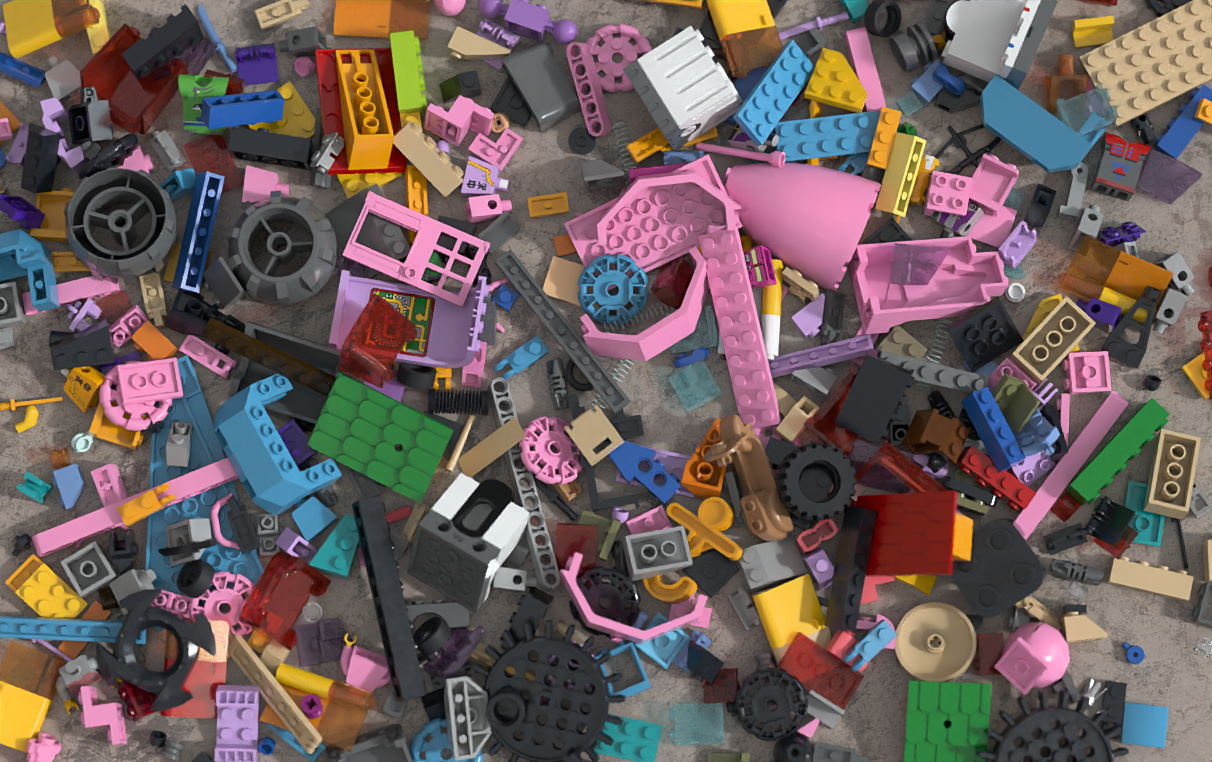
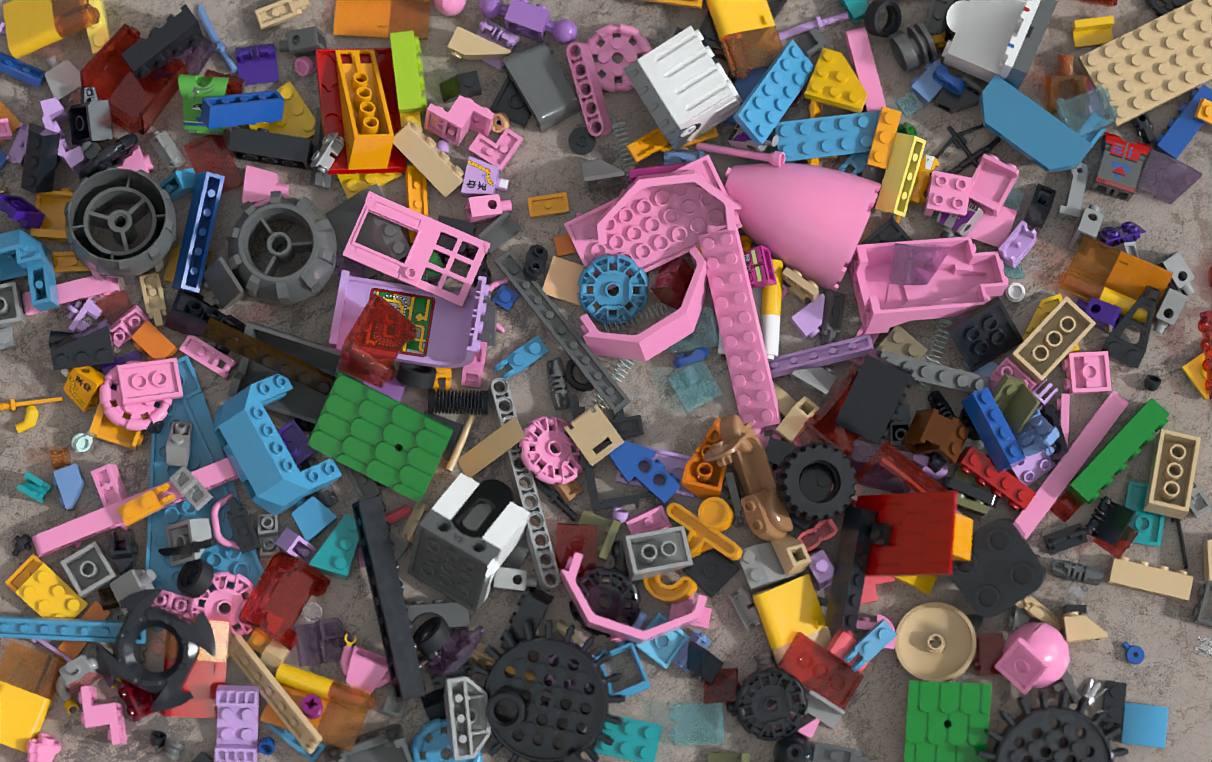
(190, 488): none -> light grey slope
(535, 260): none -> black plate
(791, 554): none -> tan slope
(880, 534): none -> black plate

